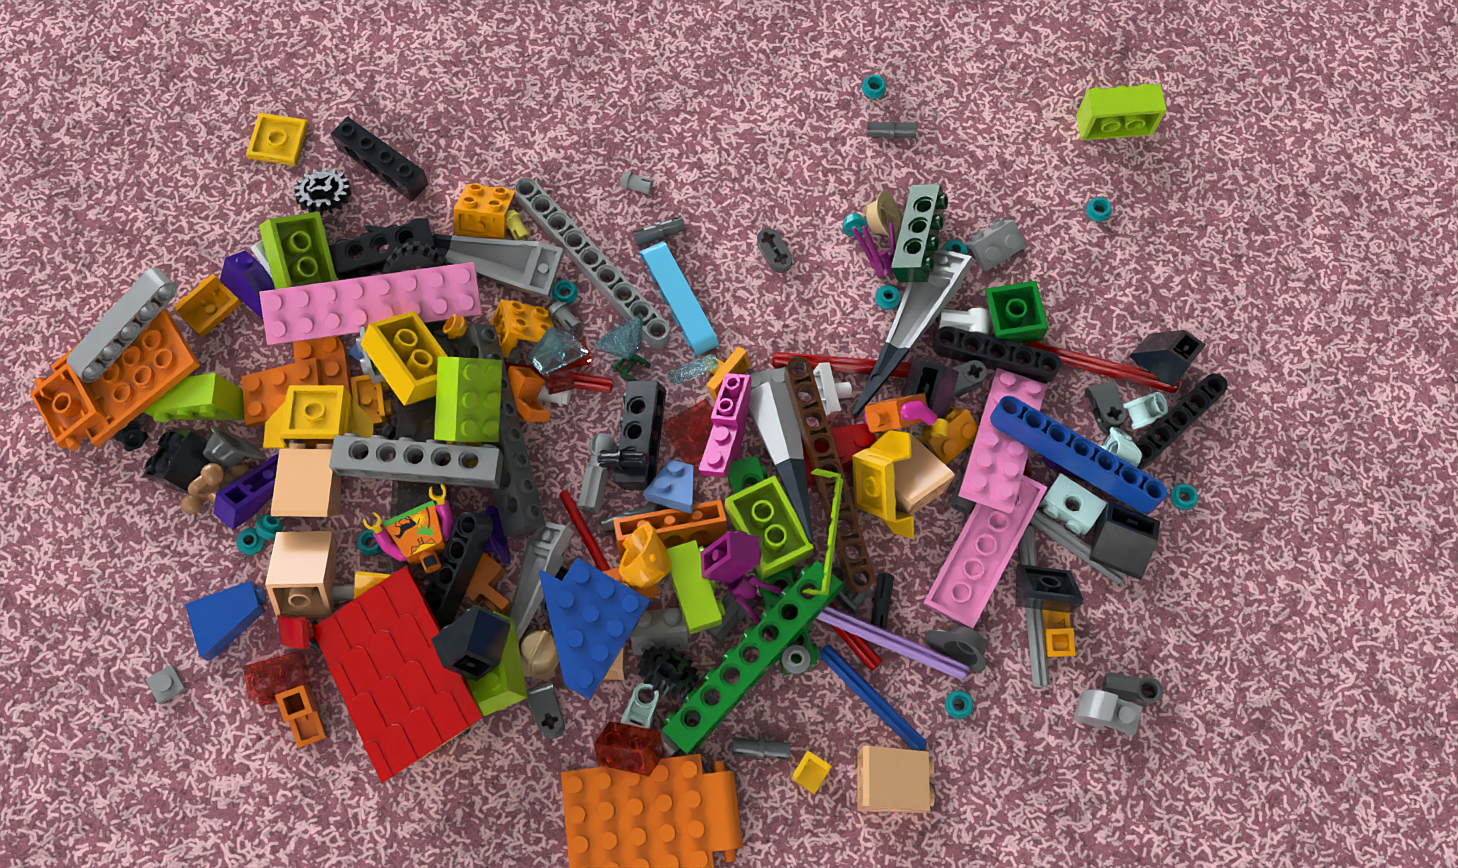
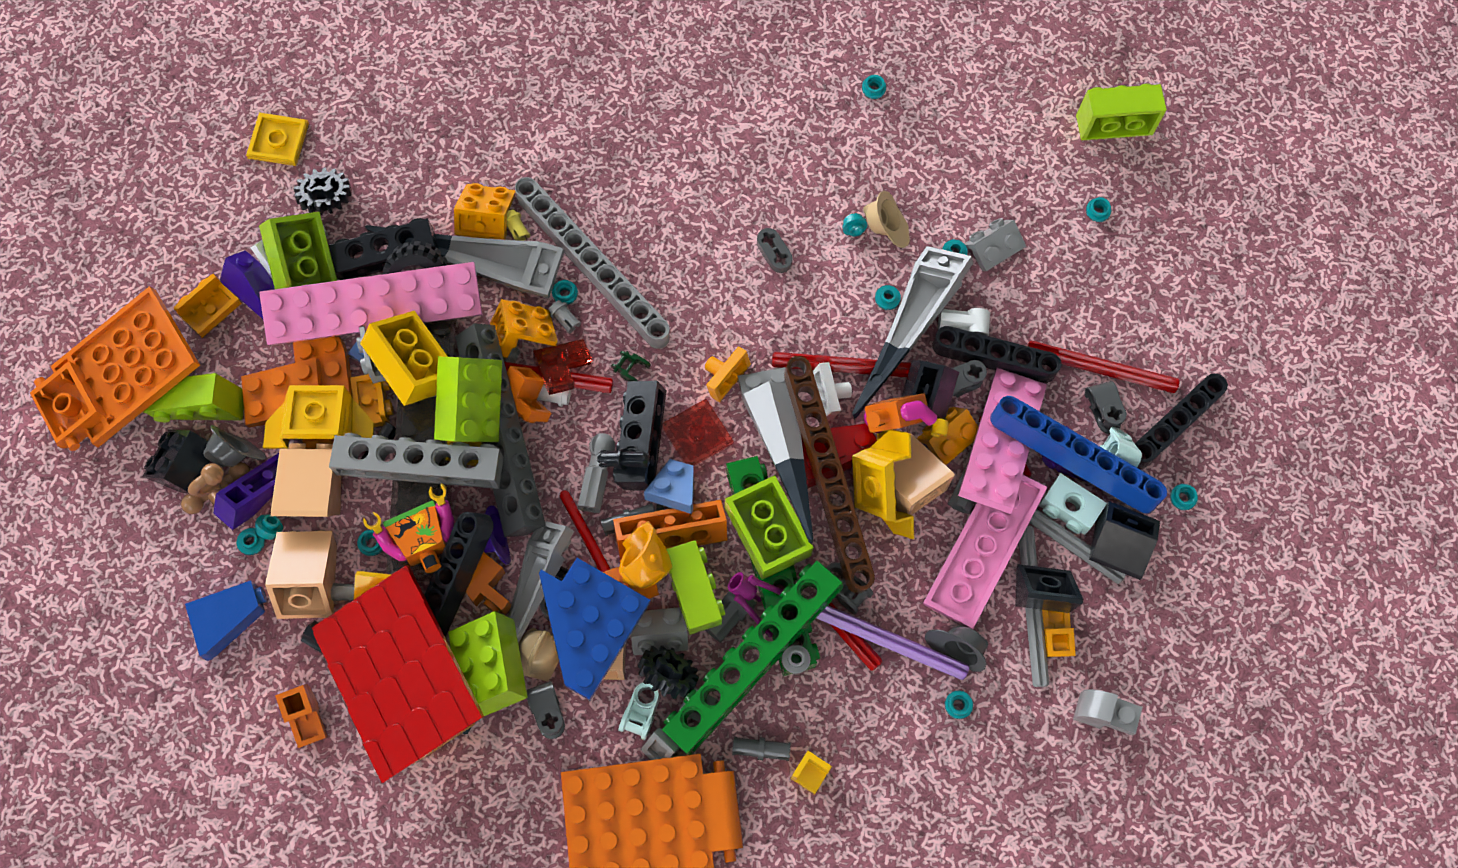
(122, 325): light grey beam -> none
(131, 443): black plate -> none
(166, 684): light grey plate -> none
(277, 671): clear red brick -> none
(294, 631): red slope -> none
(379, 158): black brick -> none
(455, 326): light orange plate -> none
(472, 643): black slope -> none
(556, 350): clear light blue slope -> none
(623, 340): clear light blue slope -> none
(629, 748): clear red brick -> none
(636, 182): light grey pin -> none
(659, 230): dark grey pin -> none
(680, 298): medium azure beam -> none
(693, 369): clear light blue axle -> none
(729, 425): dark pink slope -> none
(730, 557): magenta brick -> none
(832, 531): lime piece -> none
(872, 698): blue axle -> none
(881, 260): magenta plant -> none
(882, 600): black axle -> none
(891, 129): dark grey pin -> none
(894, 780): light nougat slope -> none
(919, 233): dark green brick -> none
(1017, 312): green slope -> none
(1129, 688): dark grey piece -> none
(1146, 409): light aqua piece -> none
(1167, 354): black slope -> none

